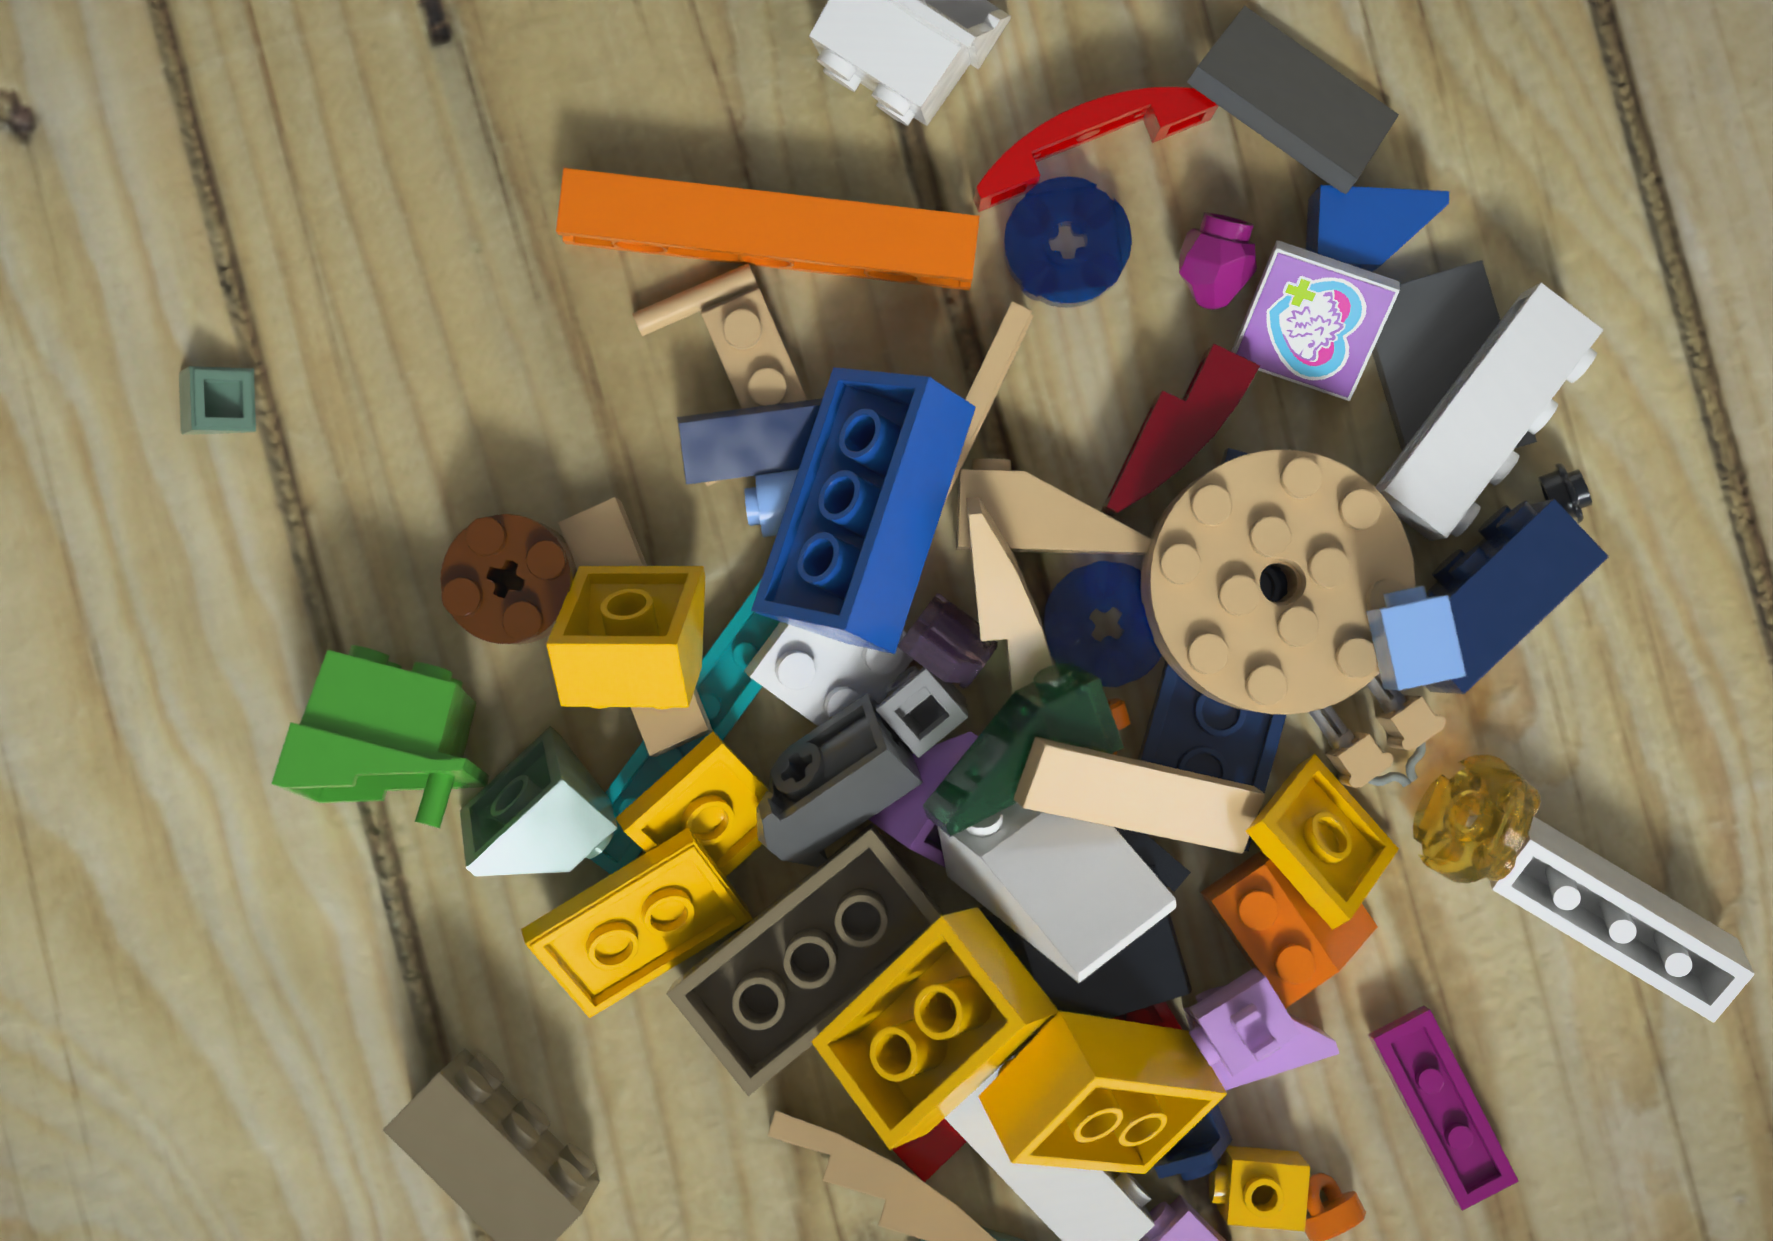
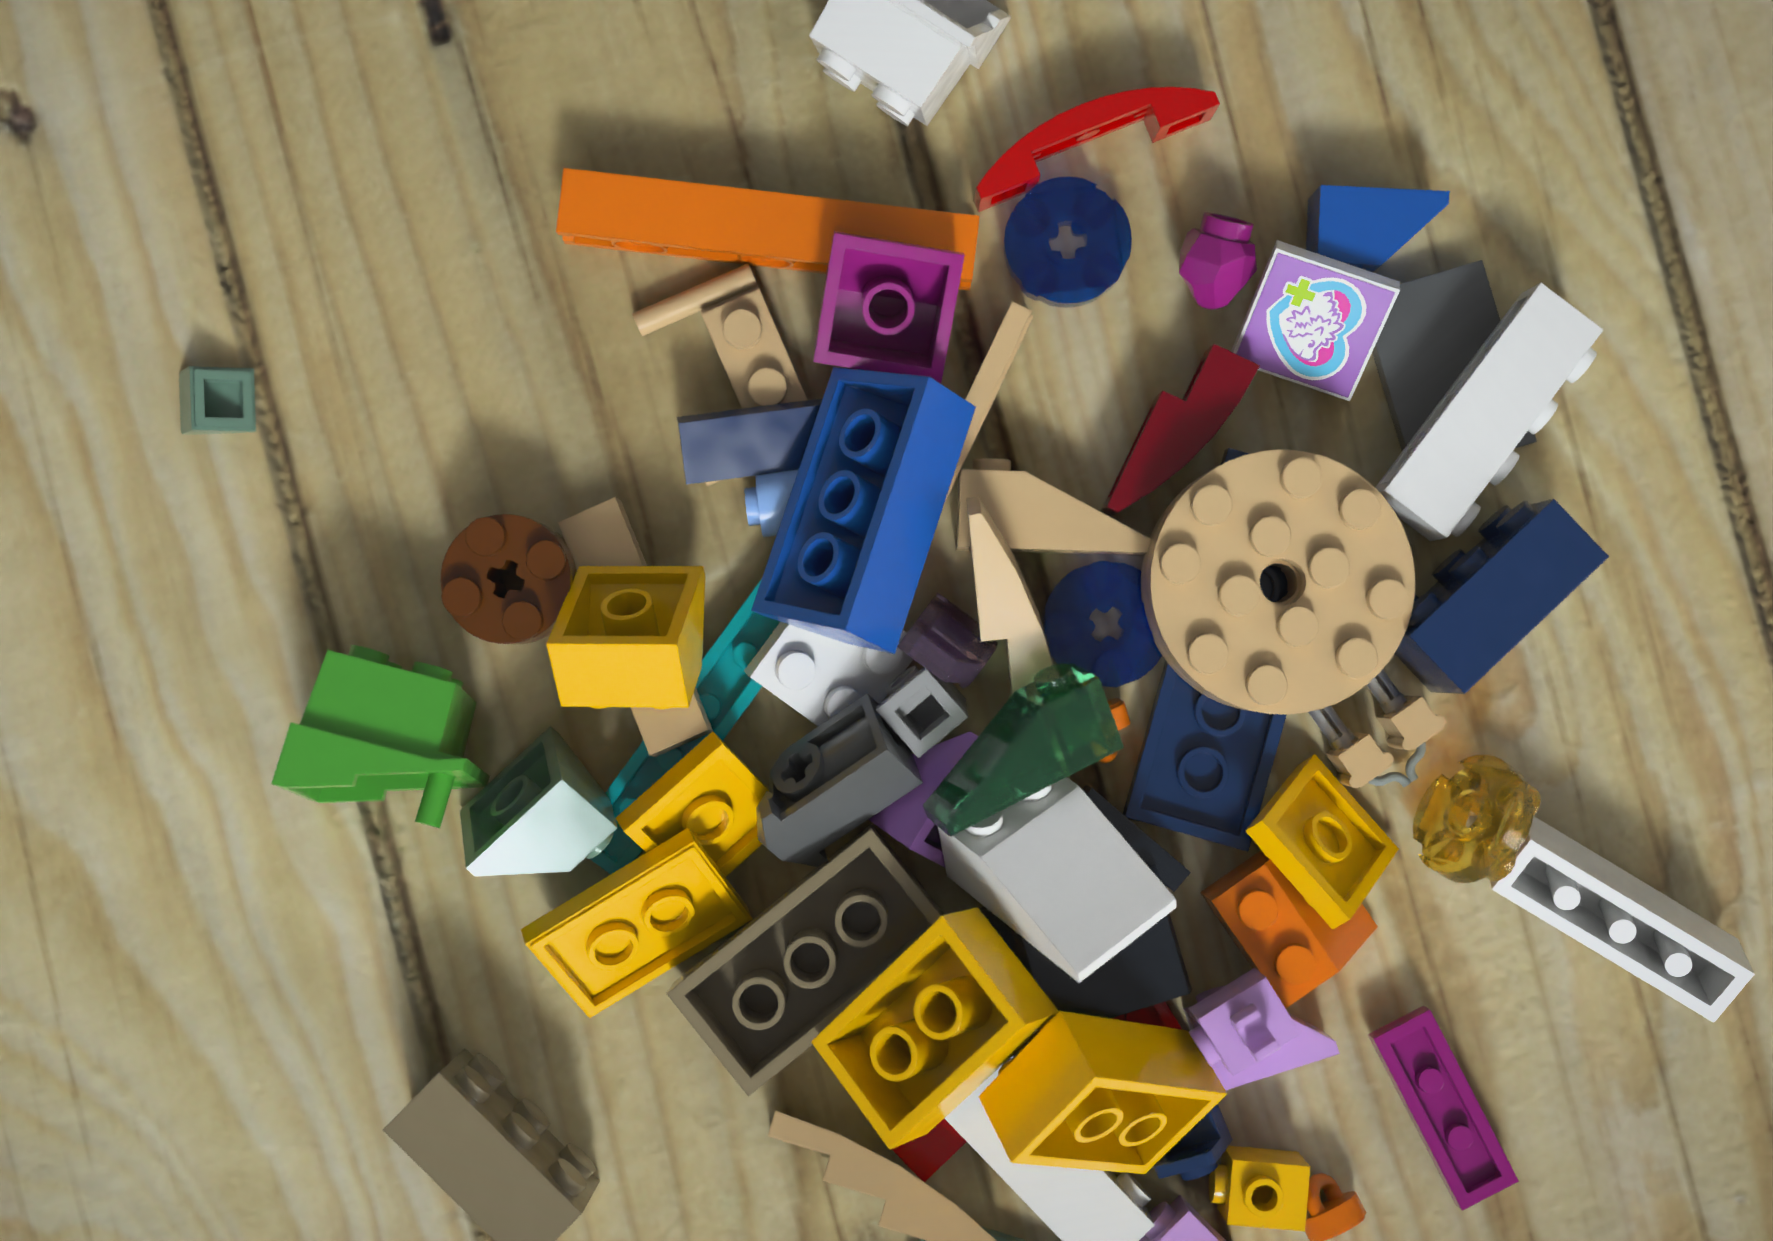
(887, 306): none -> magenta slope
(1137, 795): tan tile -> none
(1293, 99): dark grey tile -> none
(1415, 639): light blue brick -> none
(1567, 489): black plate -> none

